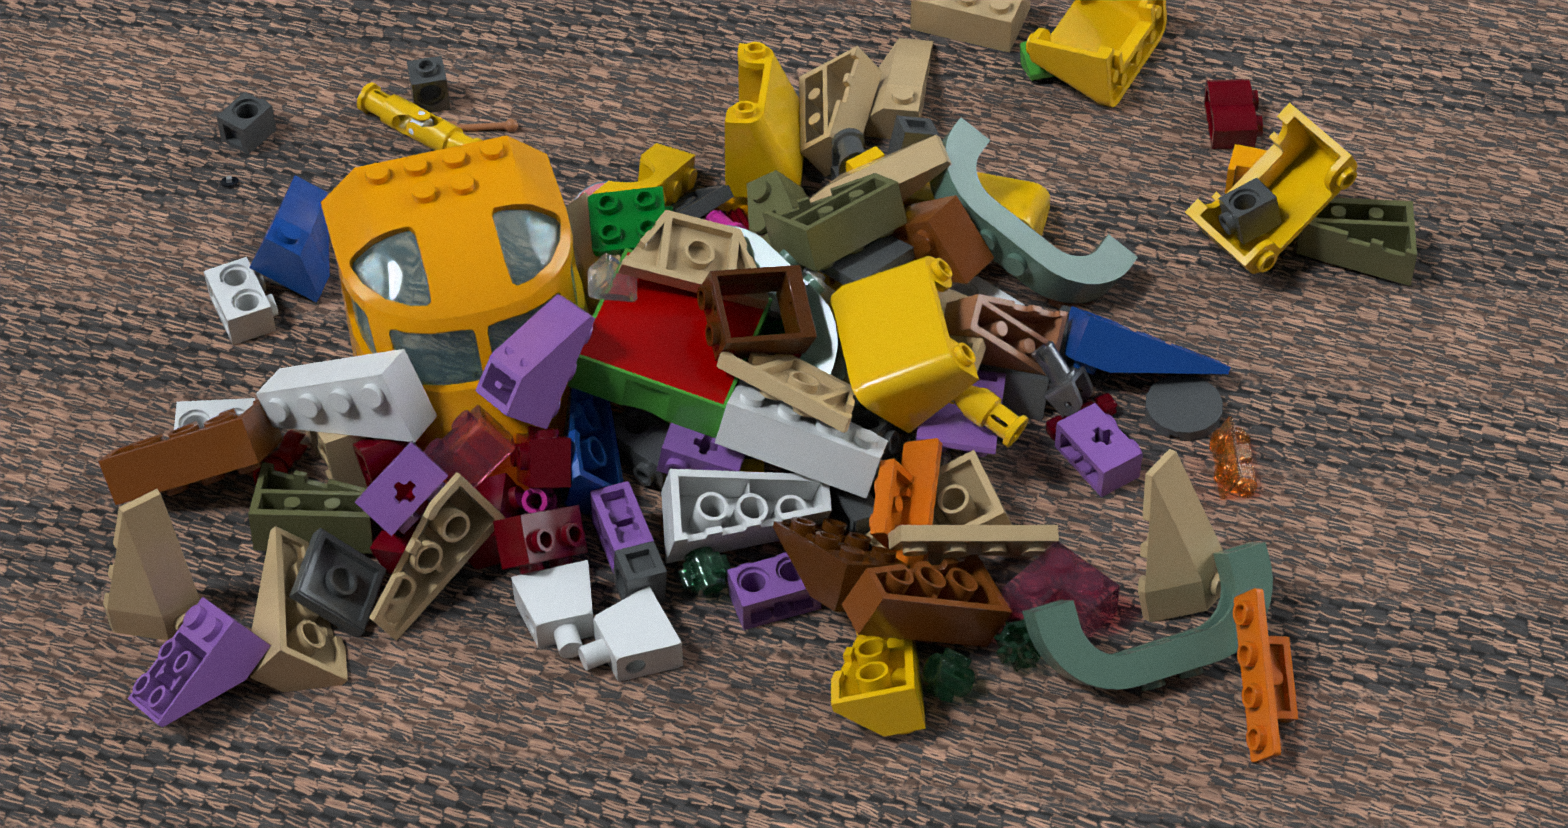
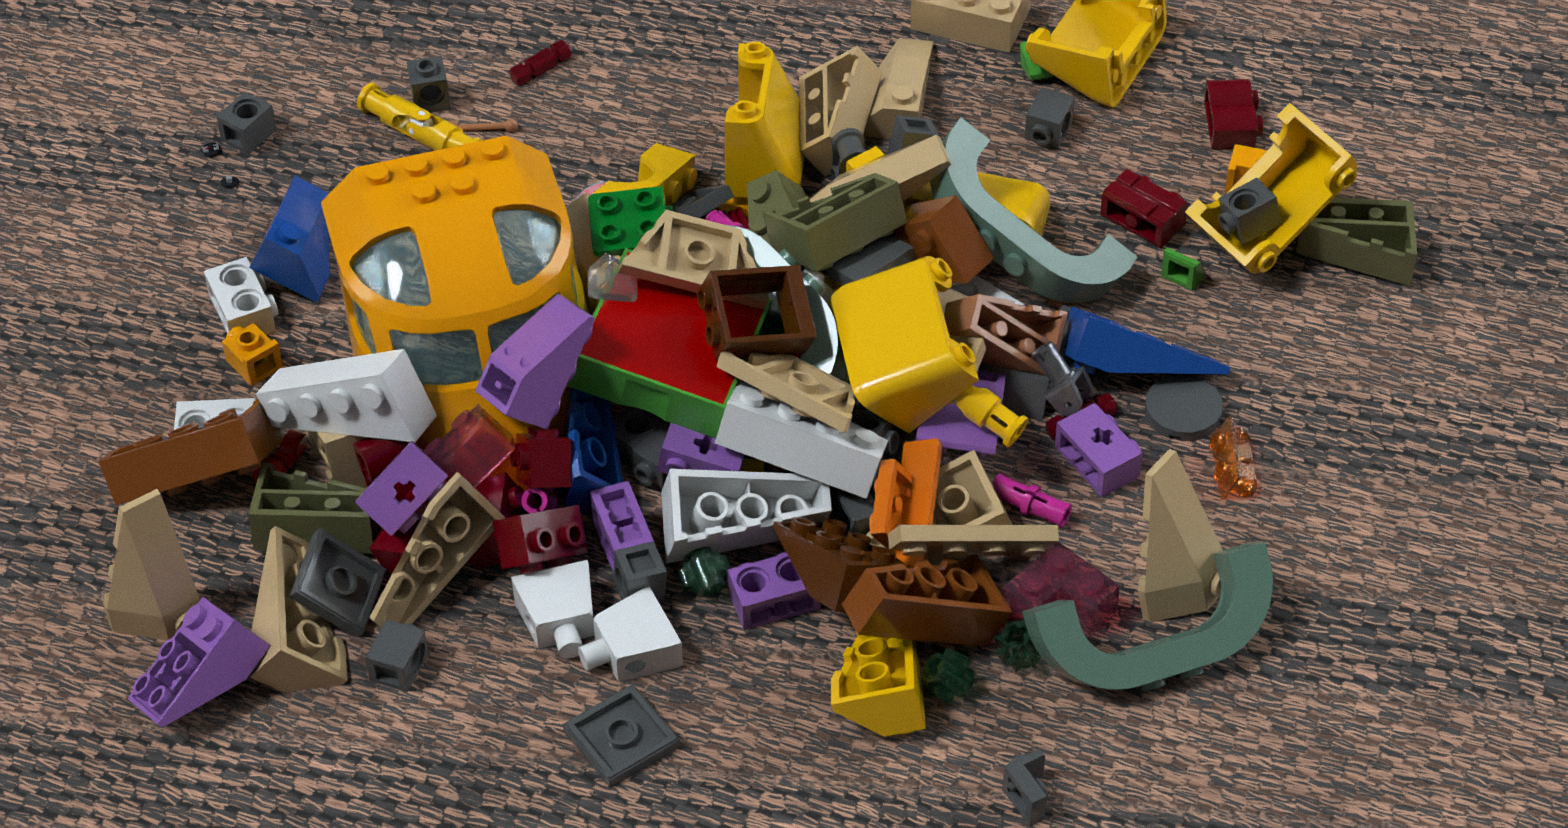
(211, 149): none -> black piece
(247, 346): none -> light orange brick
(397, 655): none -> dark grey brick
(540, 62): none -> dark red axle
(621, 735): none -> dark grey tile
(1024, 785): none -> dark grey bracket
(1032, 501): none -> dark pink pin
(1049, 118): none -> dark grey brick
(1144, 208): none -> dark red brick
(1182, 269): none -> bright green slope
(1266, 676): orange bracket -> none

